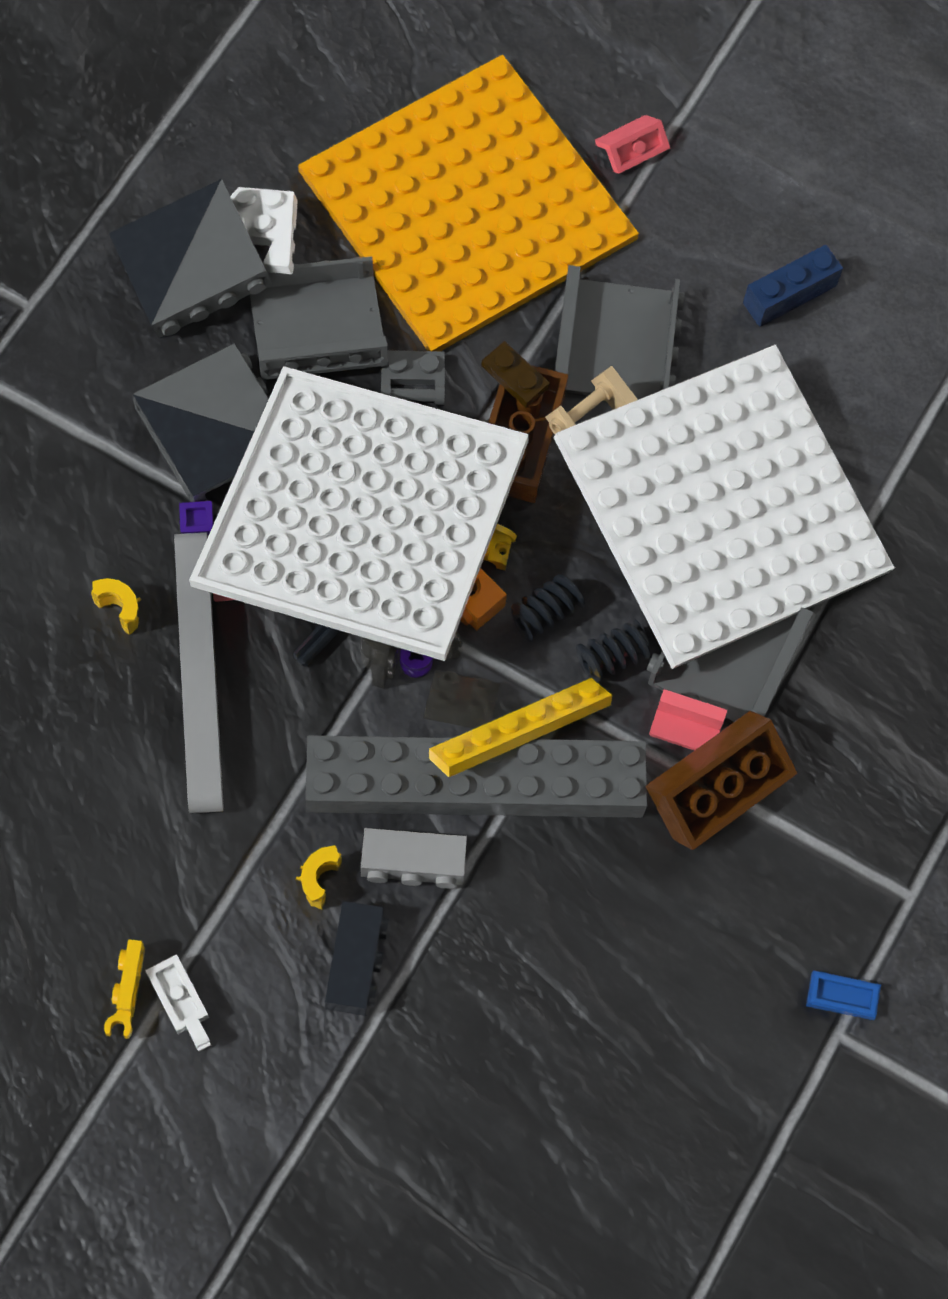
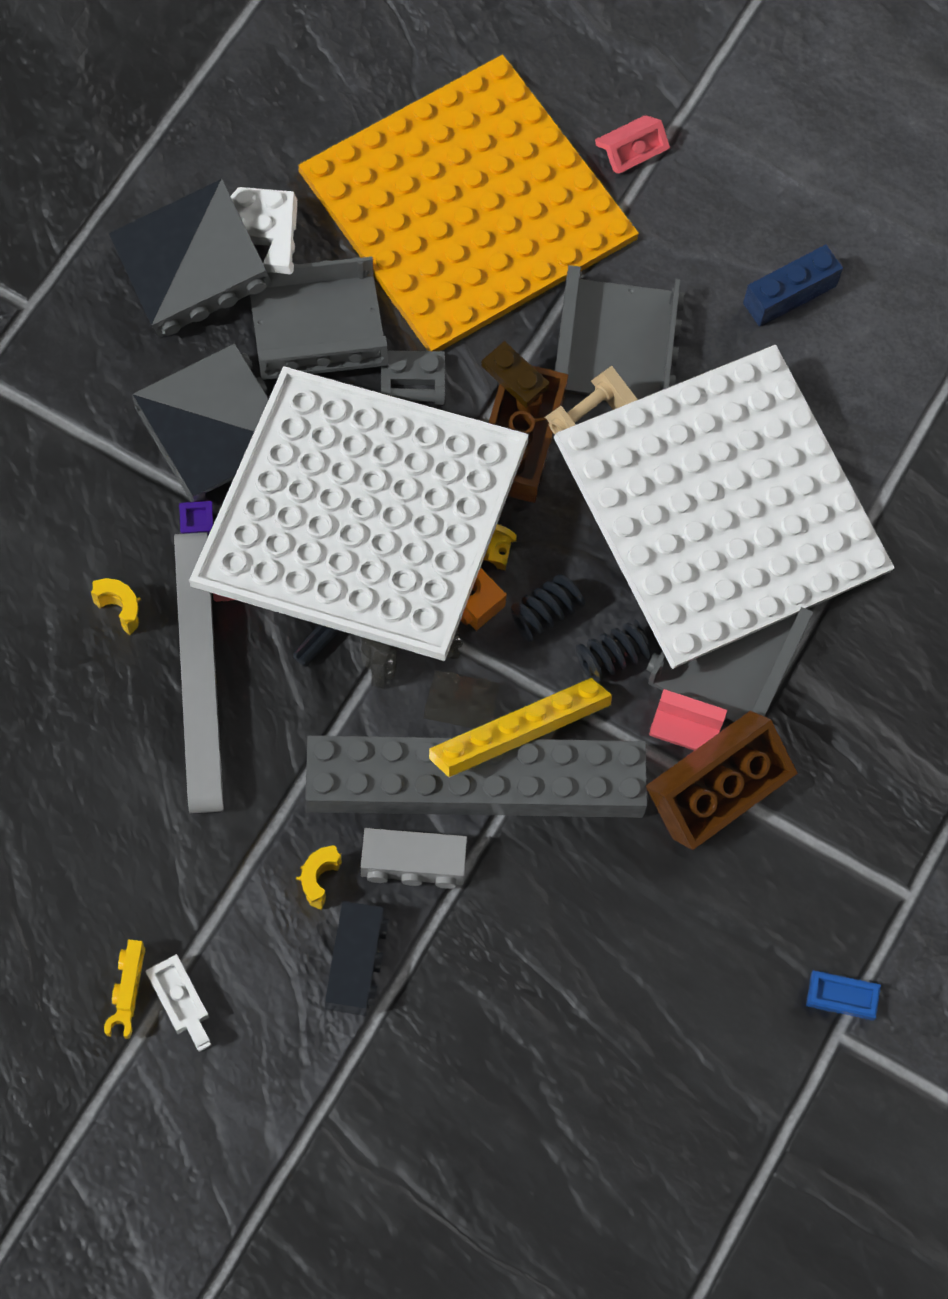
(415, 665): dark purple wheel -> none

